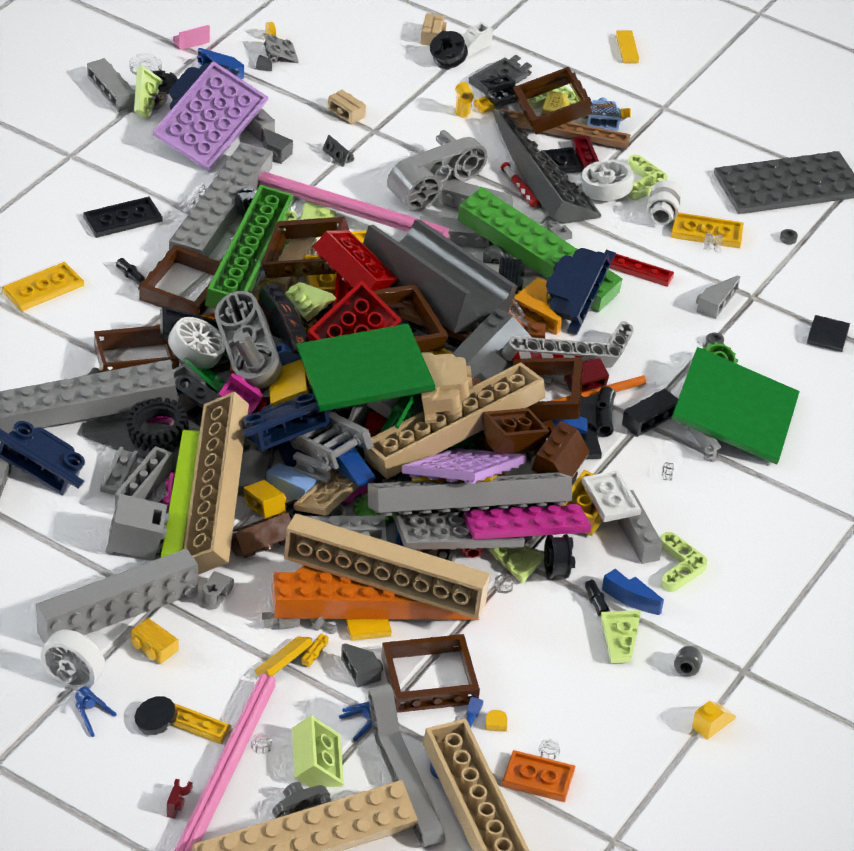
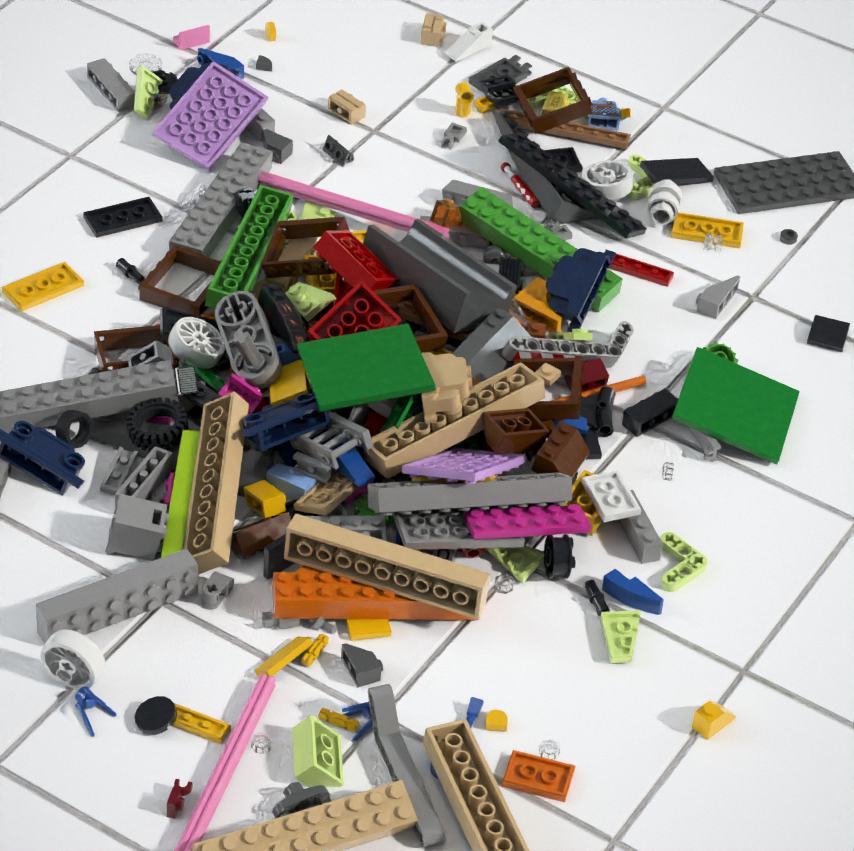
(84, 432): none -> black tyre
(151, 353): none -> dark grey slope
(154, 641): yellow brick -> none
(186, 380): none -> sticker
(274, 557): none -> black tile
(278, 48): light grey hinge -> none
(338, 719): none -> yellow axle
(423, 175): light grey beam -> none
(434, 697): reddish brown window -> none
(446, 213): none -> clear orange slope
(448, 49): black wheel -> none
(453, 133): none -> light grey plate
(548, 373): none -> tan plate
(573, 185): none -> black plate
(576, 334): none -> yellowish green wing
(584, 150): dark red plate -> none
(627, 46): yellow tile -> none
(677, 170): none -> black tile
(688, 661): dark grey head -> none
(714, 337): dark grey tile -> none

